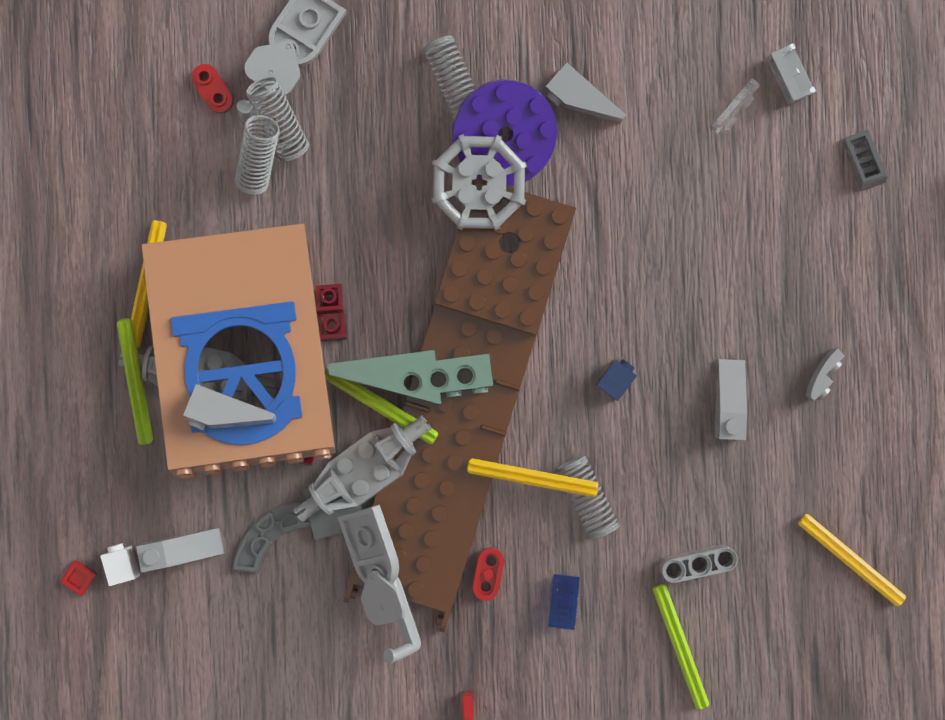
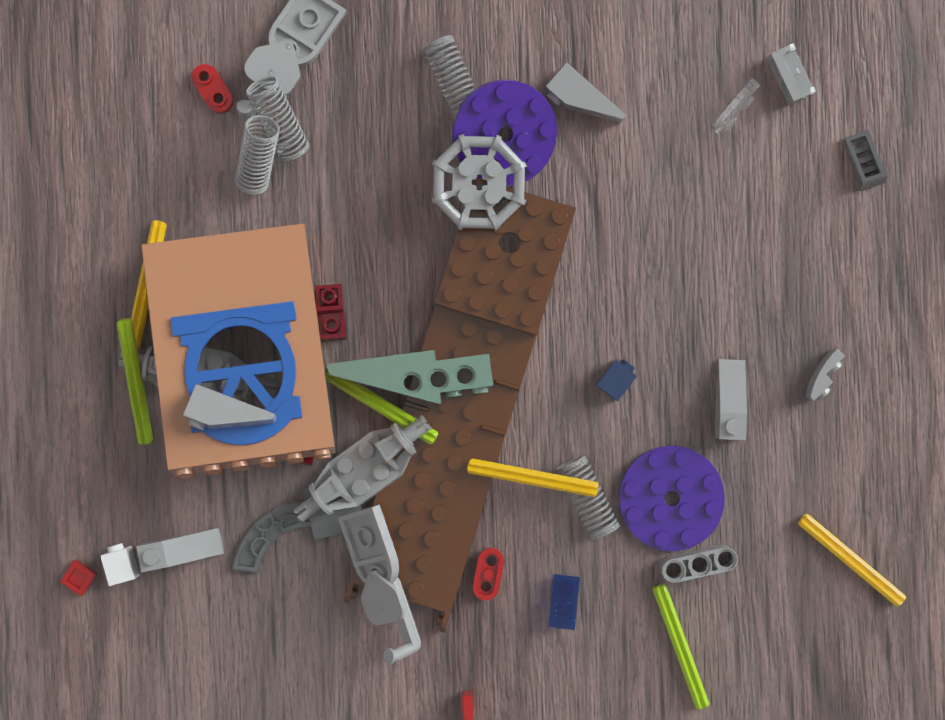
(698, 504): none -> dark purple plate

